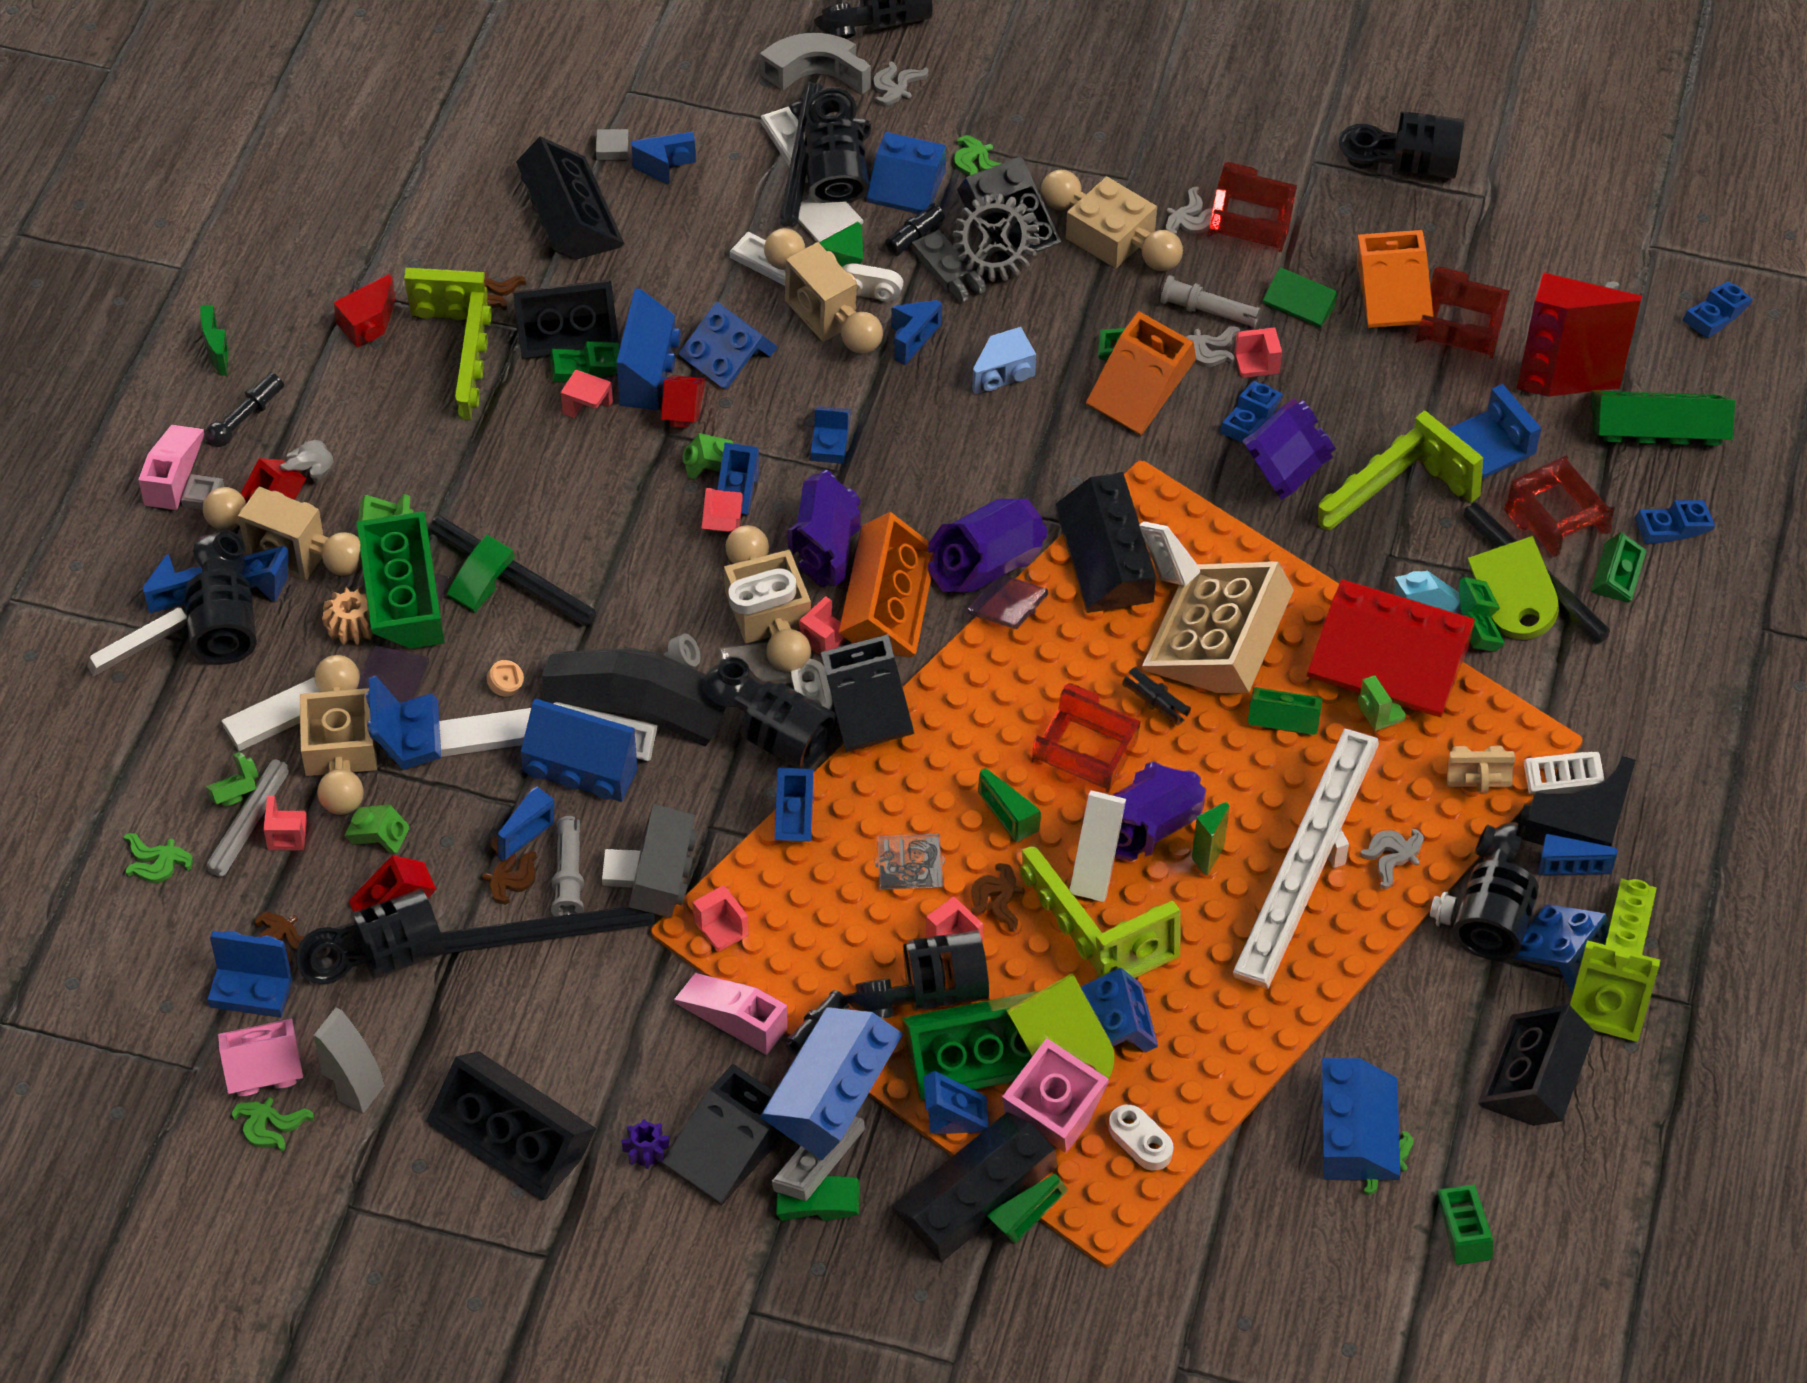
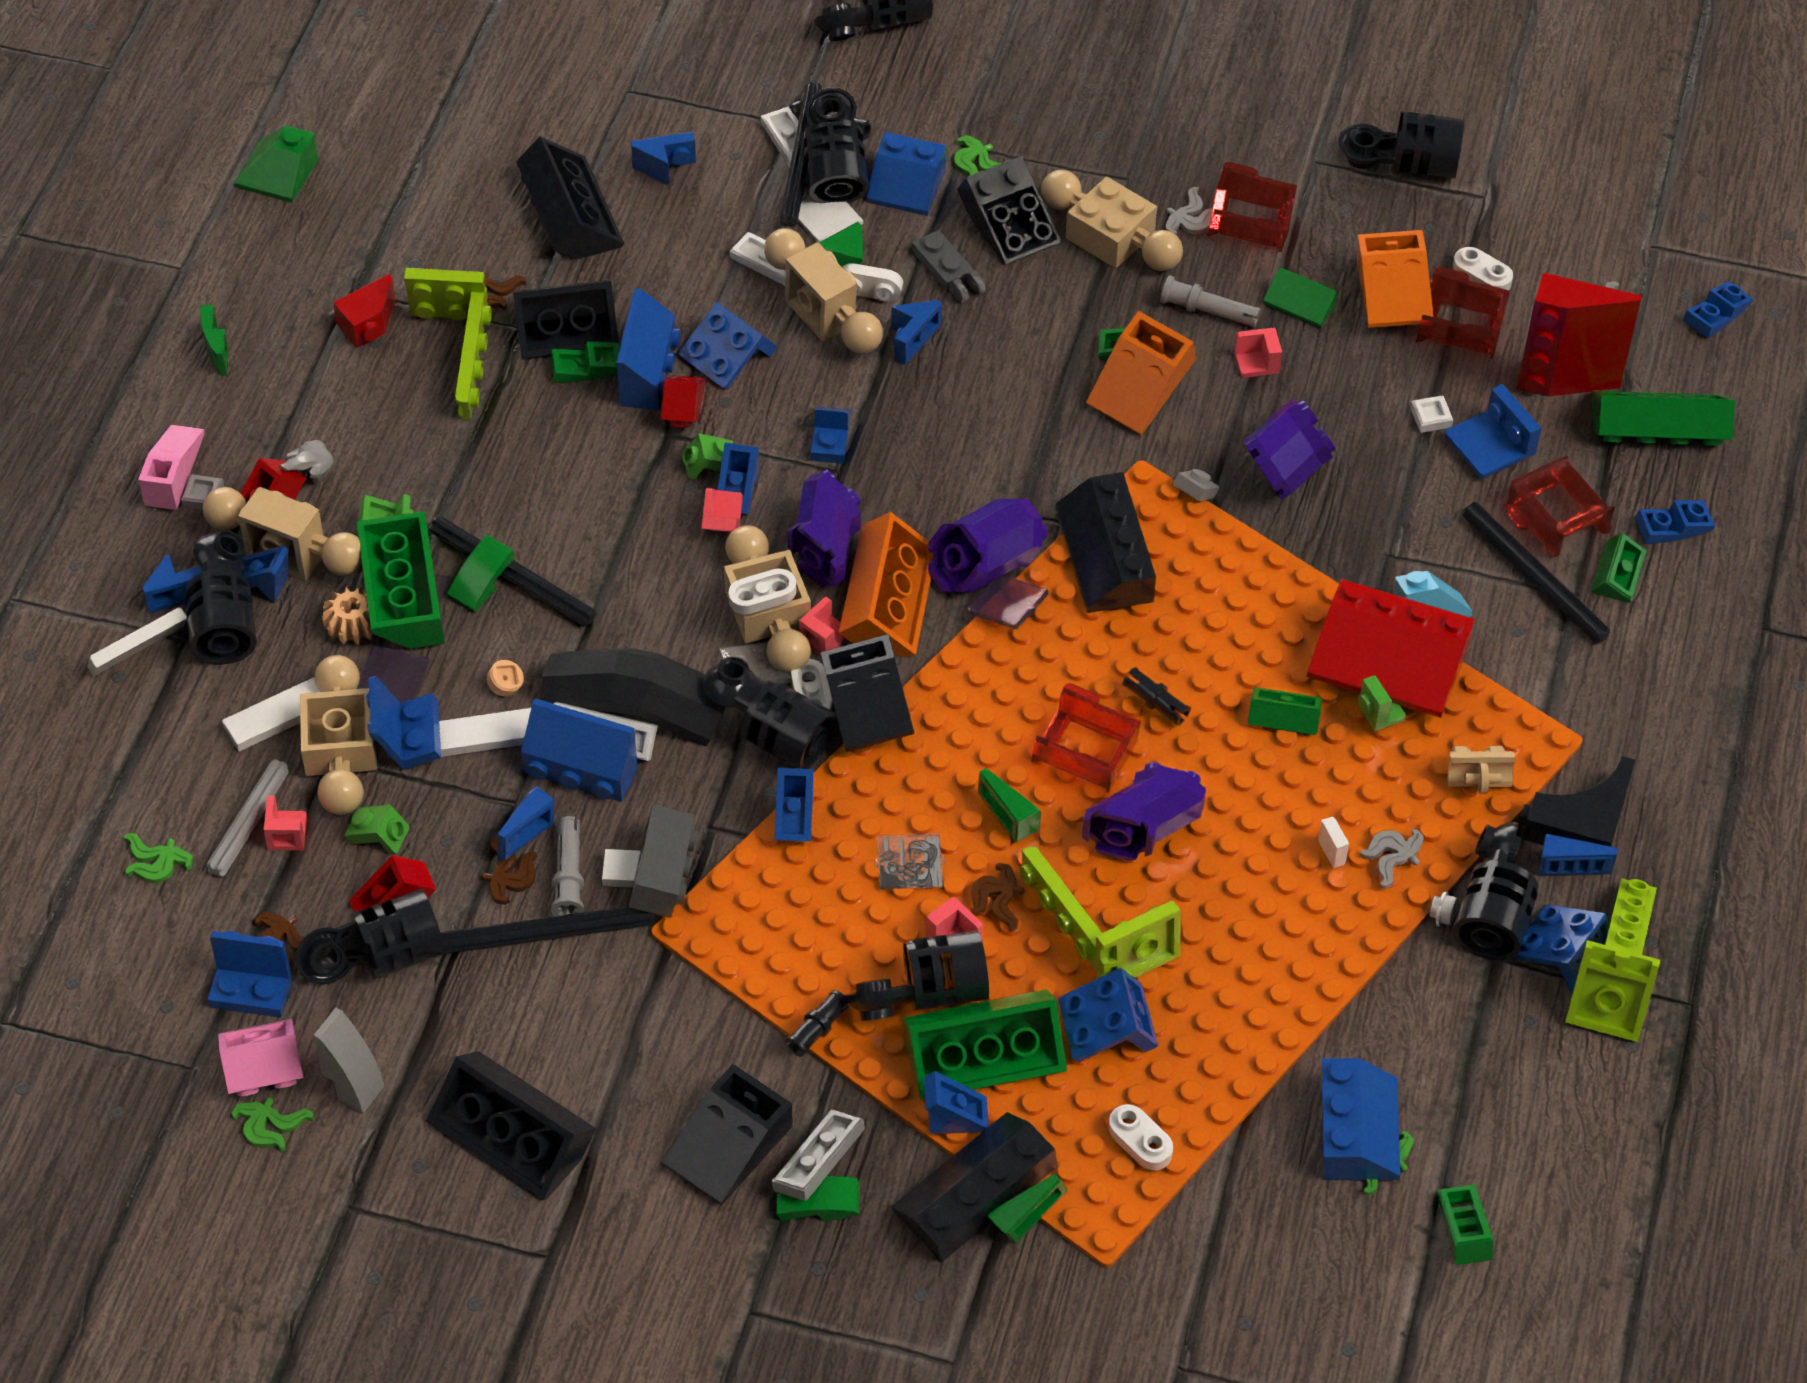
(220, 433): black pin -> none
(231, 789): bright green bracket -> none
(280, 164): none -> green slope
(585, 390): coral panel -> none
(612, 144): light grey tile -> none
(645, 1143): dark purple gear -> none
(684, 650): light grey tile -> none
(720, 918): coral panel -> none
(736, 1010): bright pink slope -> none
(814, 54): light grey arch -> none
(831, 1078): slope -> none
(894, 92): light grey piece -> none
(914, 229): black pin -> none
(1003, 361): light blue slope -> none
(1006, 226): light grey gear -> none
(1056, 1094): bright pink slope -> none
(1067, 1020): lime tile -> none
(1097, 846): white tile -> none
(1168, 554): white slope -> none
(1196, 484): none -> light grey plate
(1210, 836): green slope -> none
(1212, 358): light grey piece -> none
(1221, 626): tan slope -> none
(1252, 411): blue slope -> none
(1305, 858): white tile -> none
(1429, 443): lime bracket -> none
(1431, 414): none -> white tile
(1479, 603): green slope -> none
(1483, 268): none -> white plate
(1519, 586): lime tile -> none
(1537, 1065): black slope -> none
(1586, 770): white slope -> none

